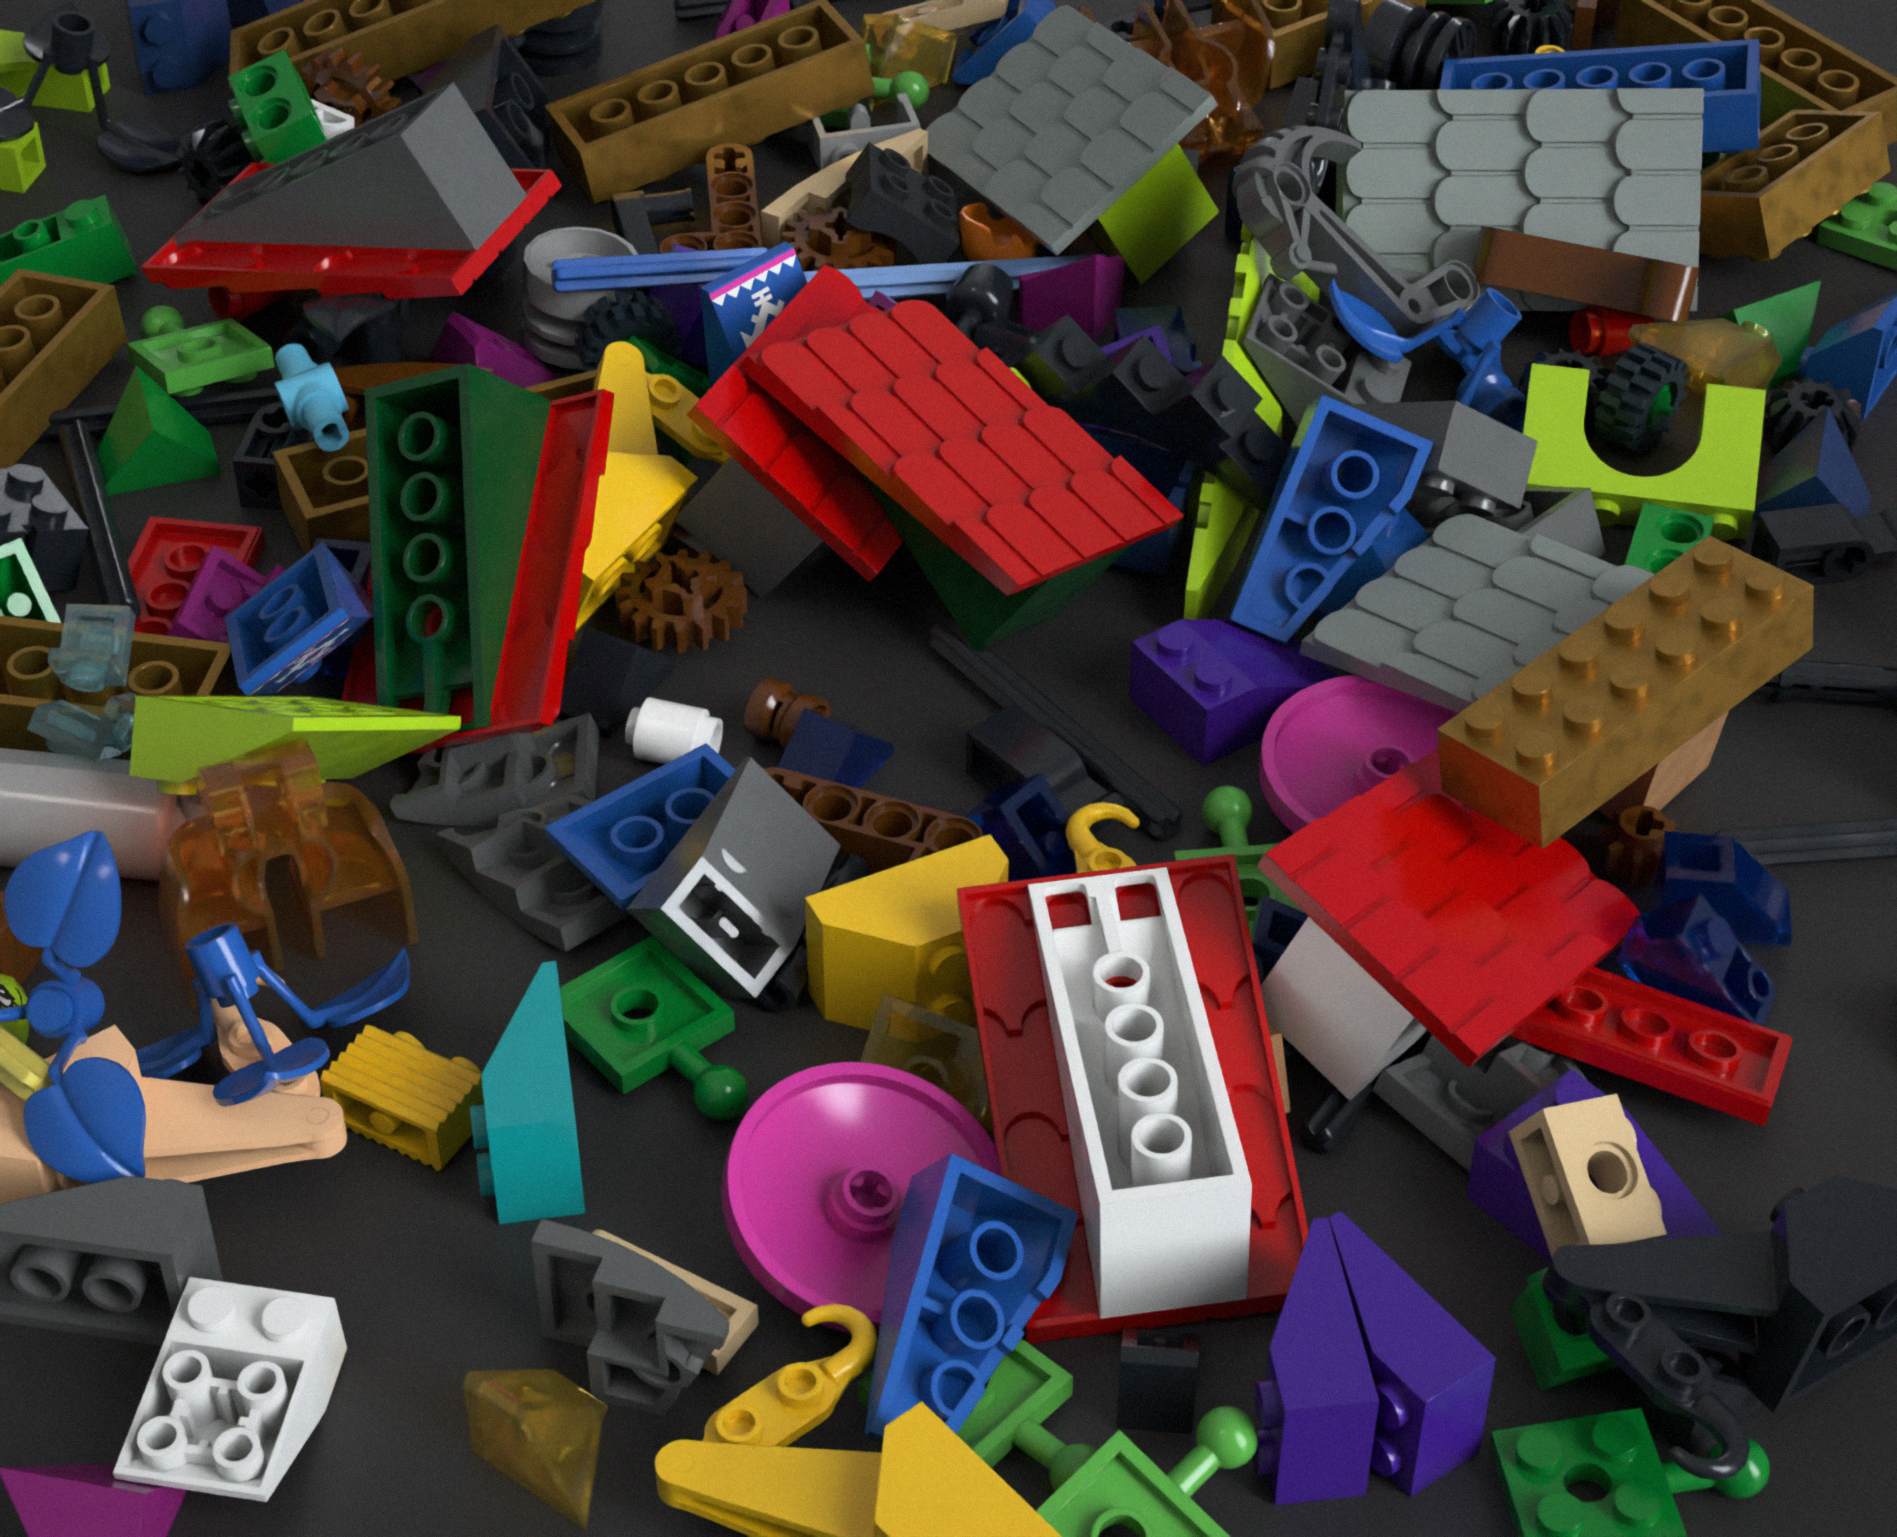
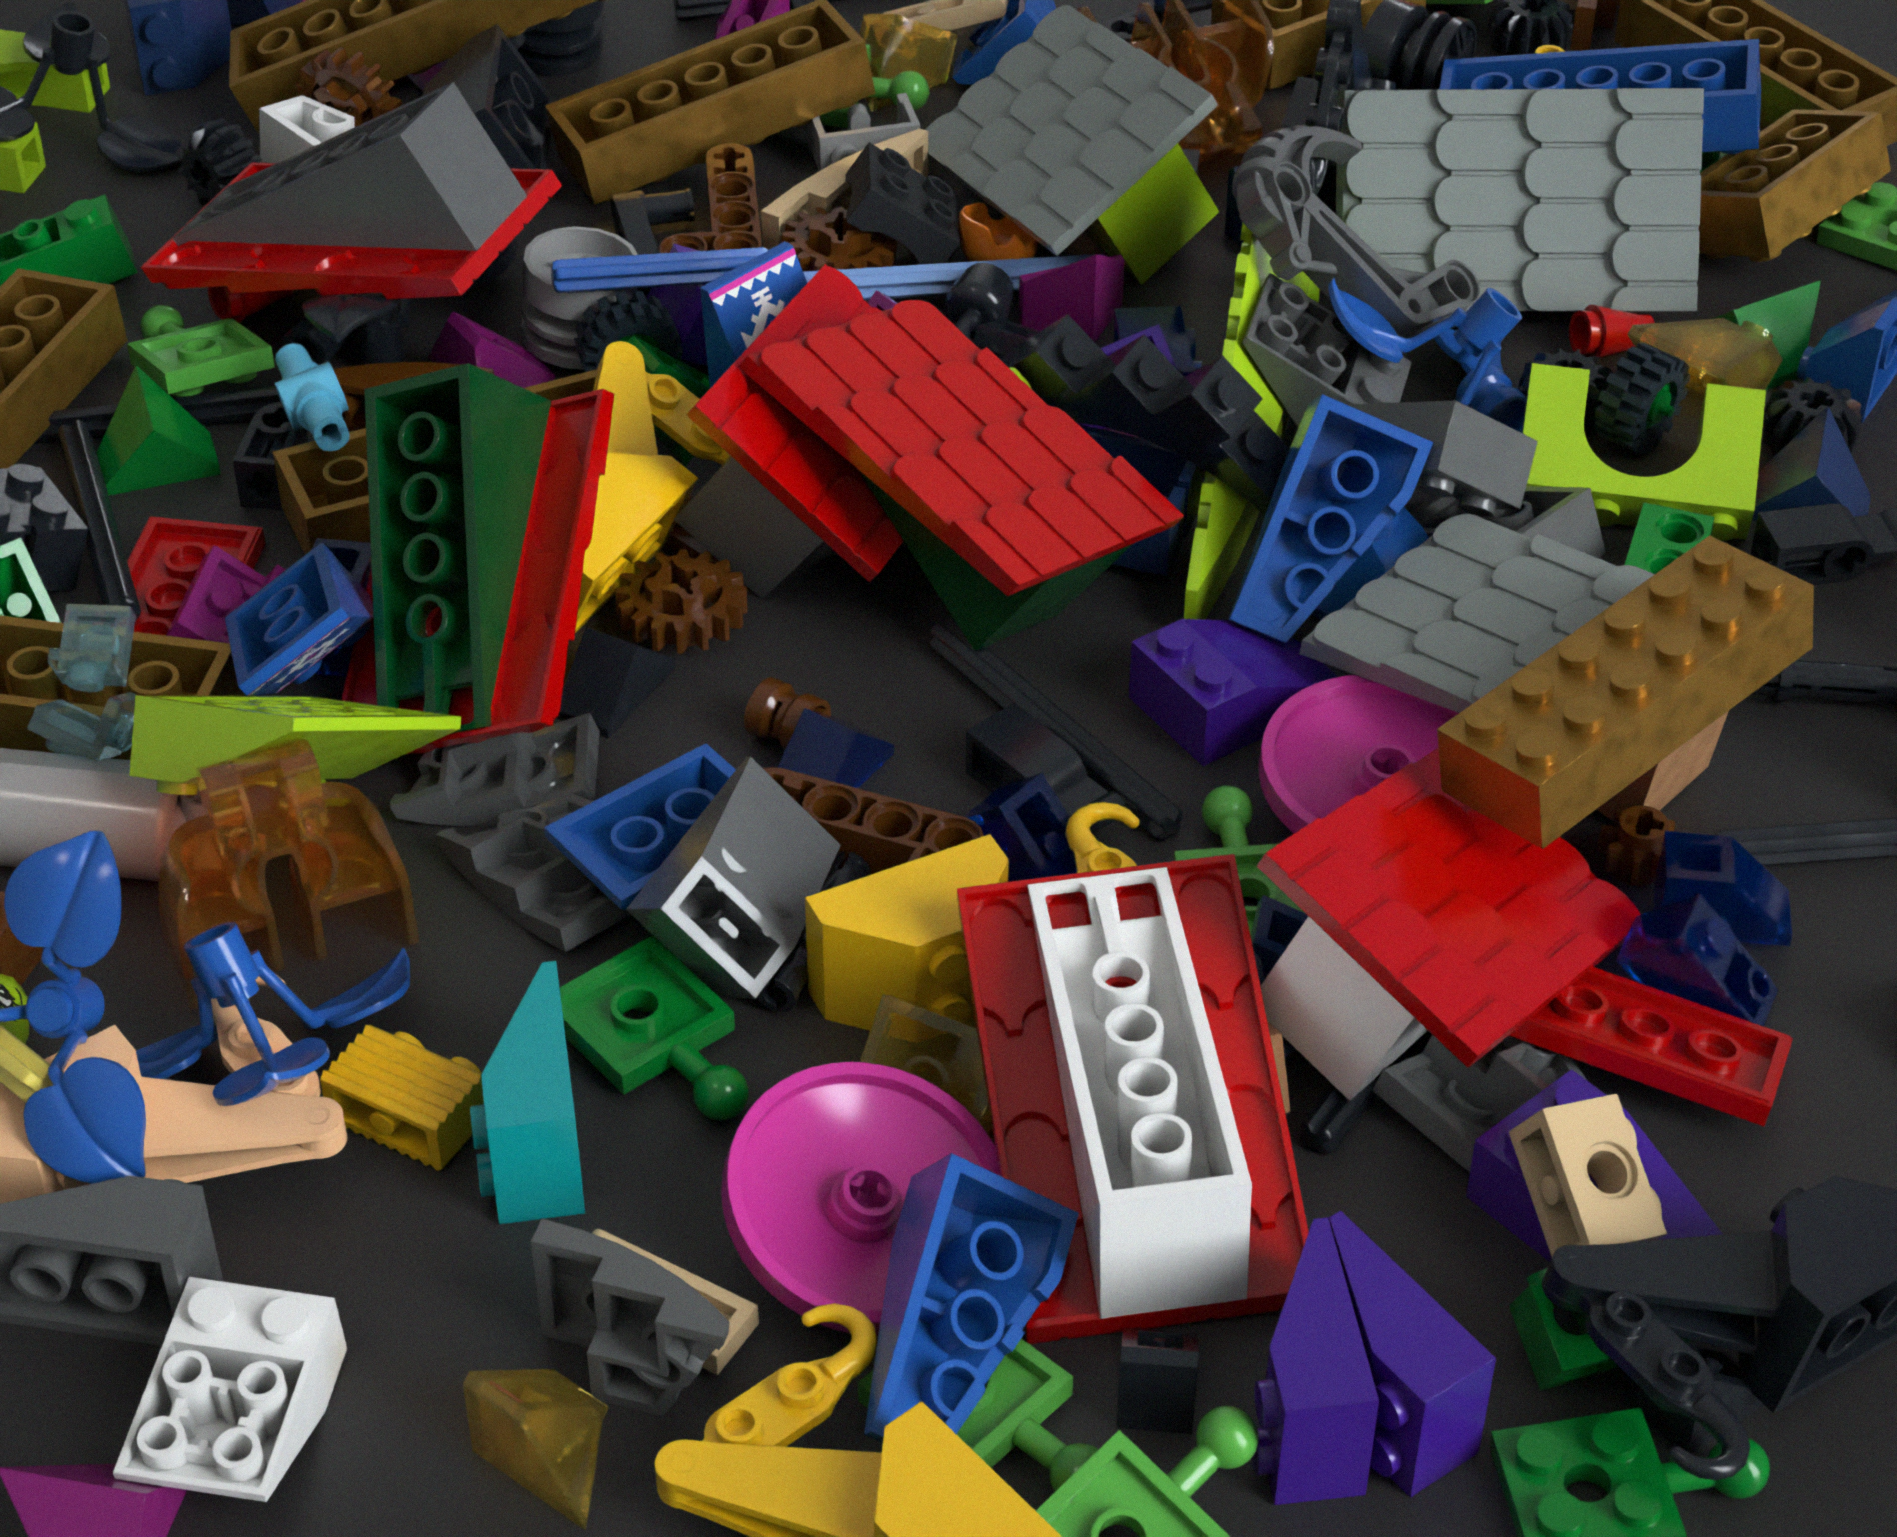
(275, 109): green brick -> none
(670, 729): white brick -> none
(1585, 274): reddish brown beam -> none

